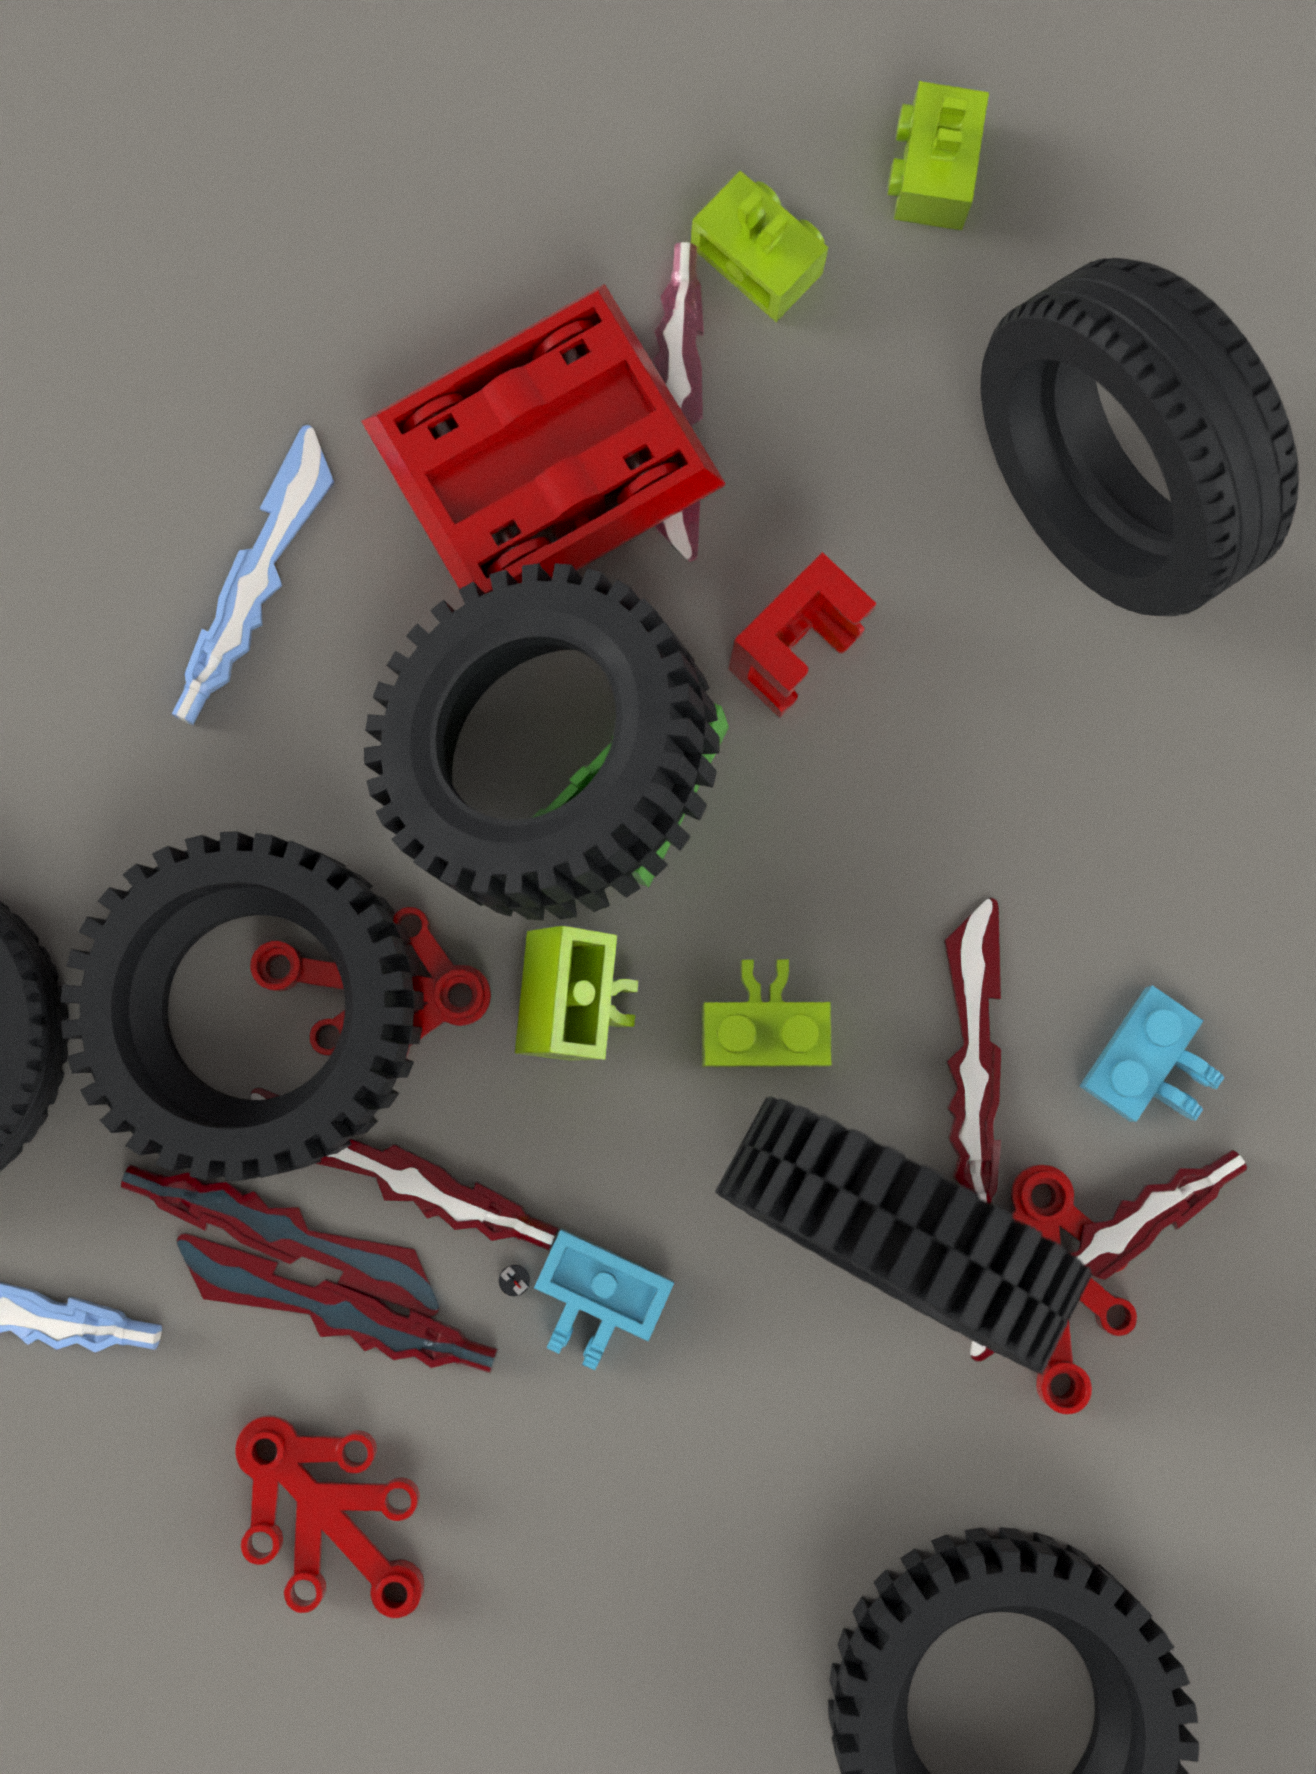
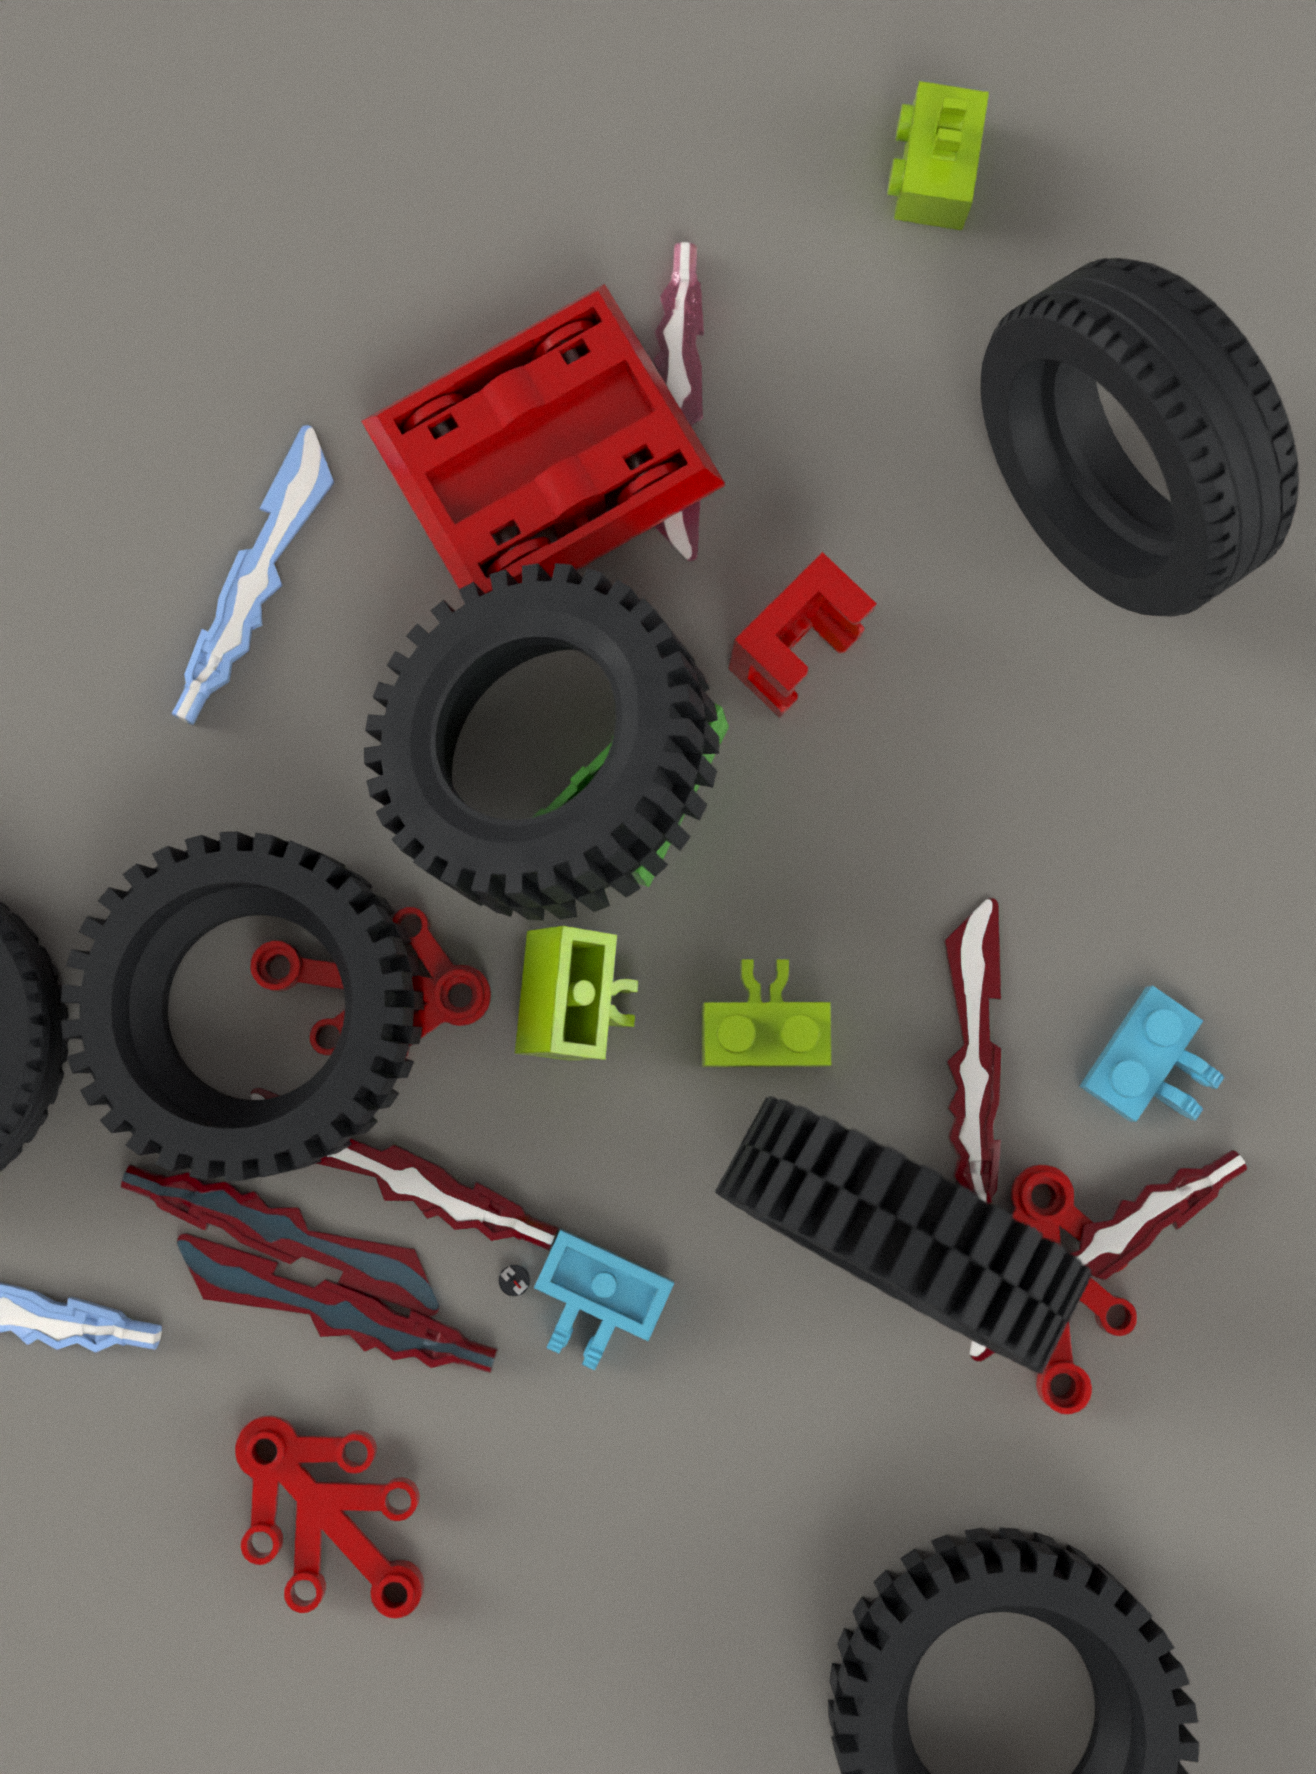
(759, 245): lime brick -> none

